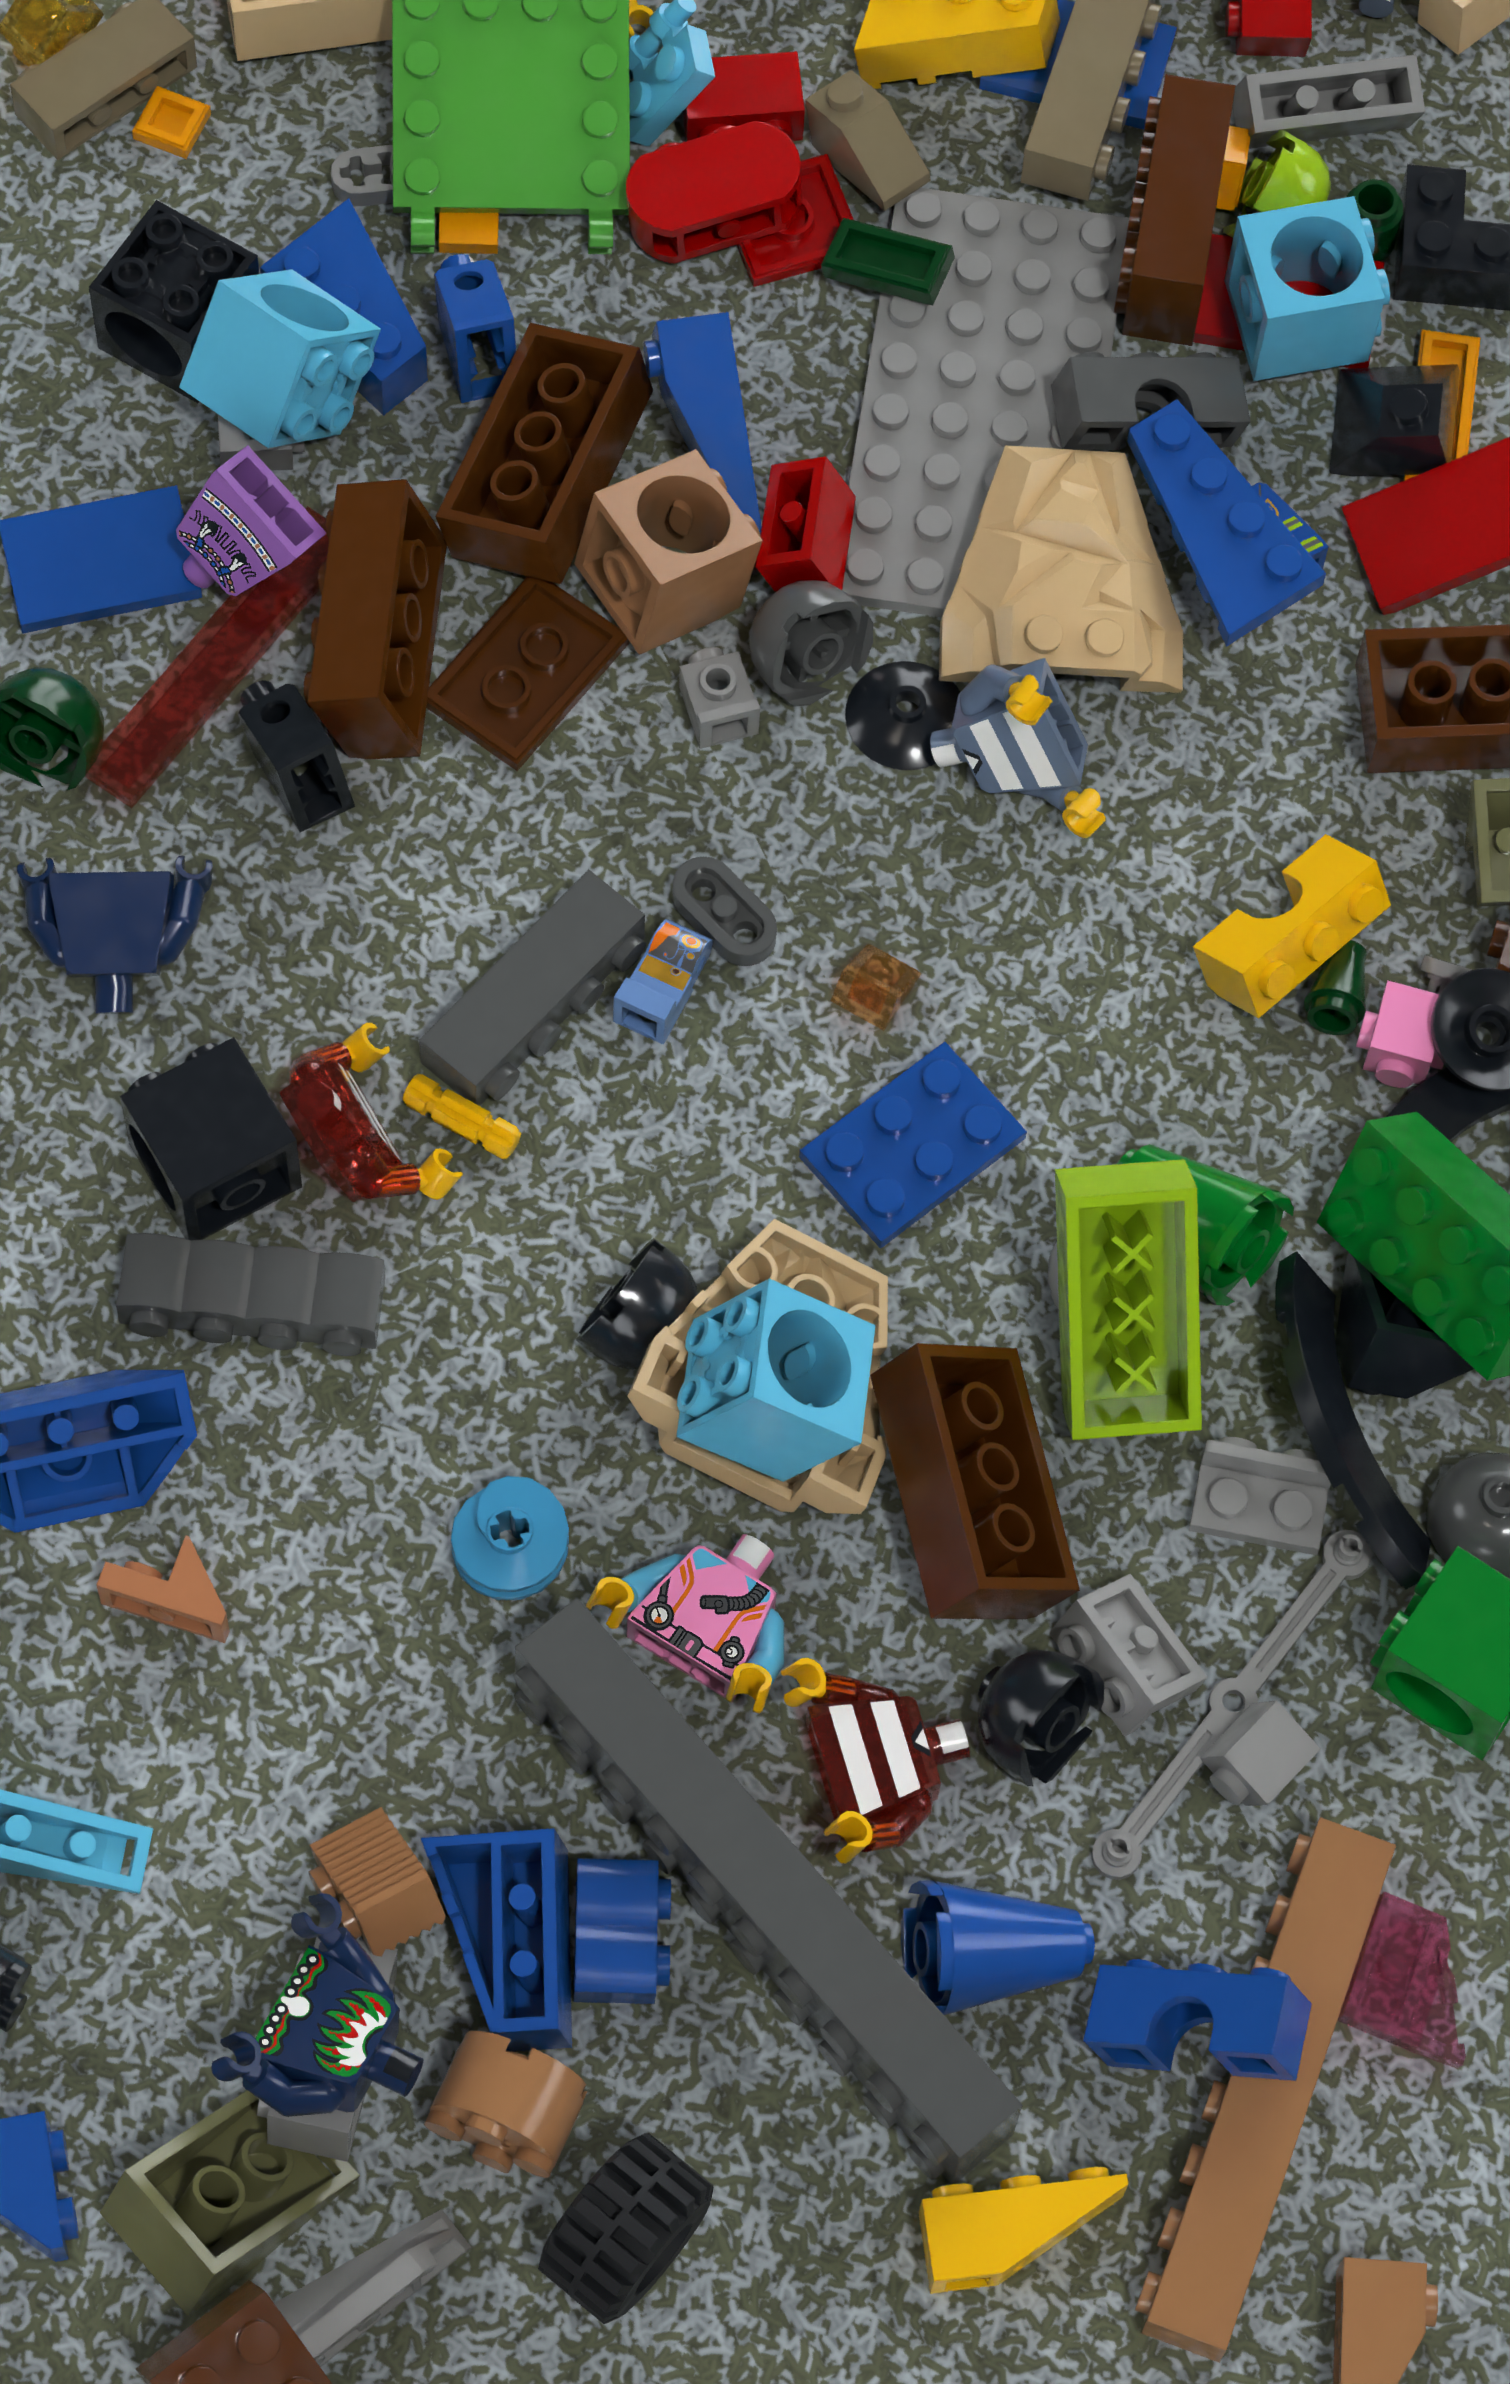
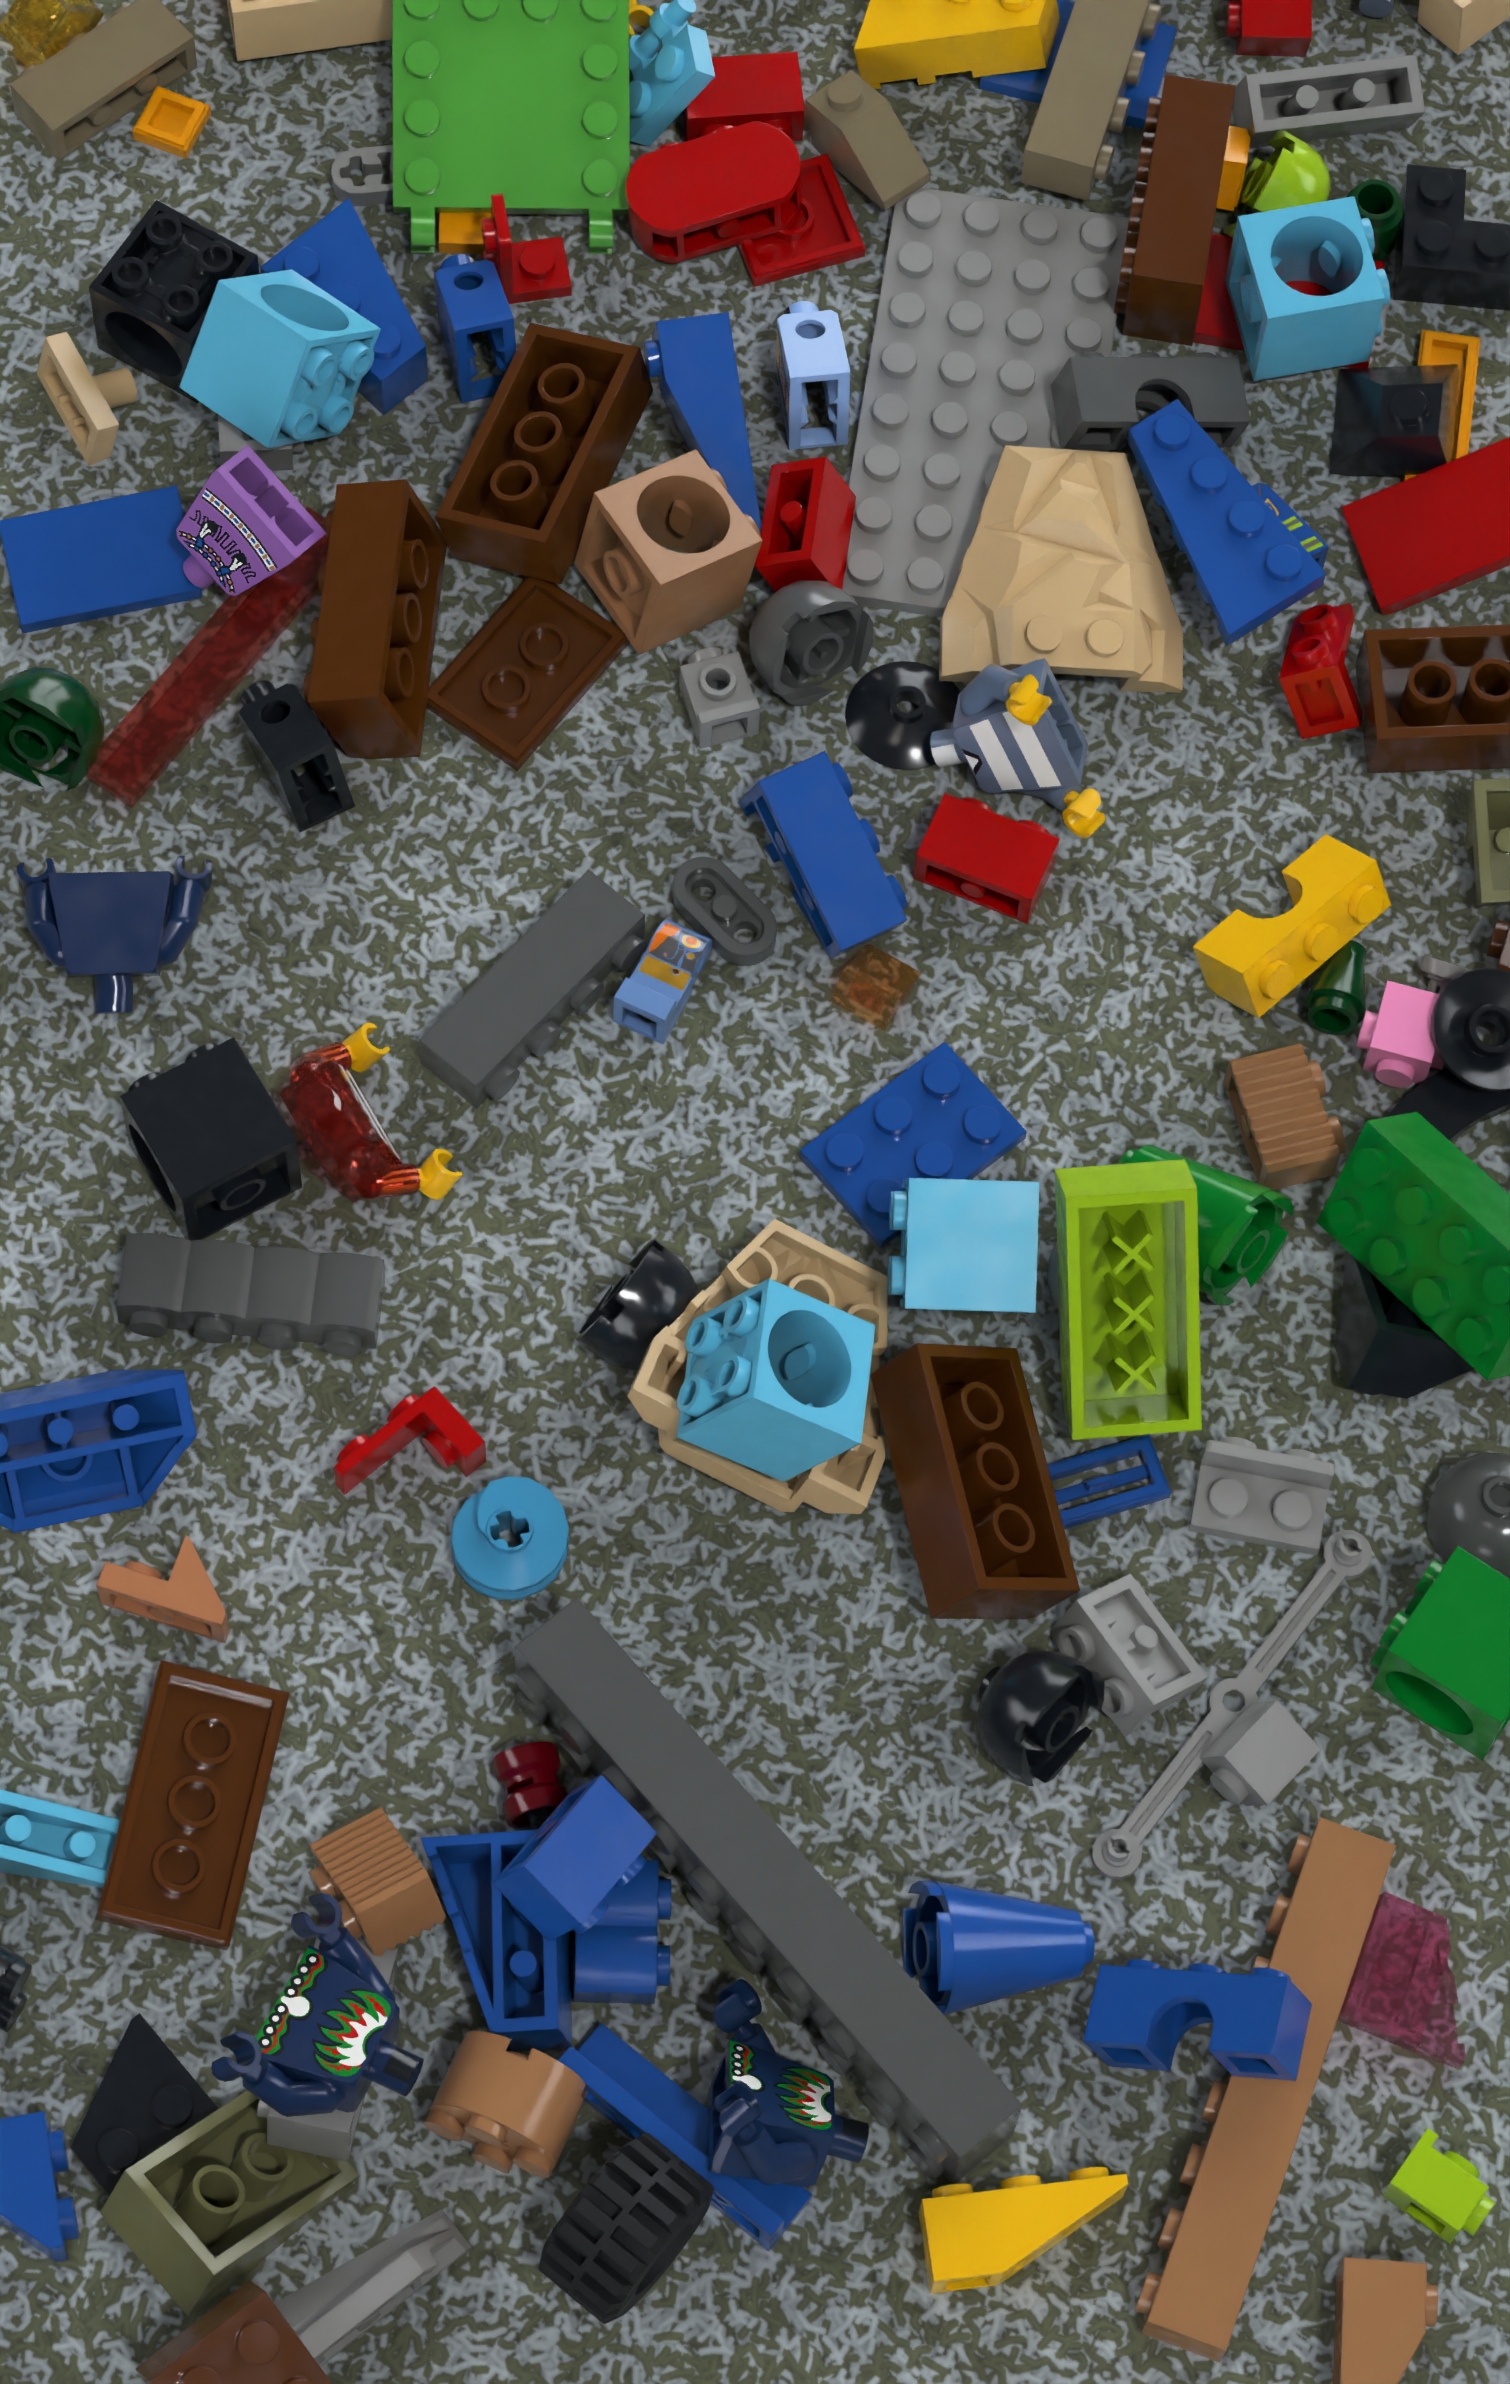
(84, 399): none -> tan tile
(138, 2106): none -> black wing
(192, 1806): none -> reddish brown tile
(448, 1440): none -> red bracket
(461, 1116): yellow axle -> none
(525, 268): none -> red bracket
(529, 1780): none -> dark red wheel
(576, 1860): none -> blue brick
(645, 2100): none -> blue fence
(705, 1616): torso -> none
(770, 2113): none -> dark blue torso
(811, 351): none -> light blue torso
(827, 853): none -> blue wedge
(872, 1756): torso -> none
(888, 261): dark green tile -> none
(965, 1245): none -> medium azure brick
(986, 857): none -> red brick
(1118, 1503): none -> blue tile
(1283, 1116): none -> medium nougat brick
(1316, 671): none -> red bracket
(1332, 1426): black tile -> none
(1440, 2190): none -> lime brick

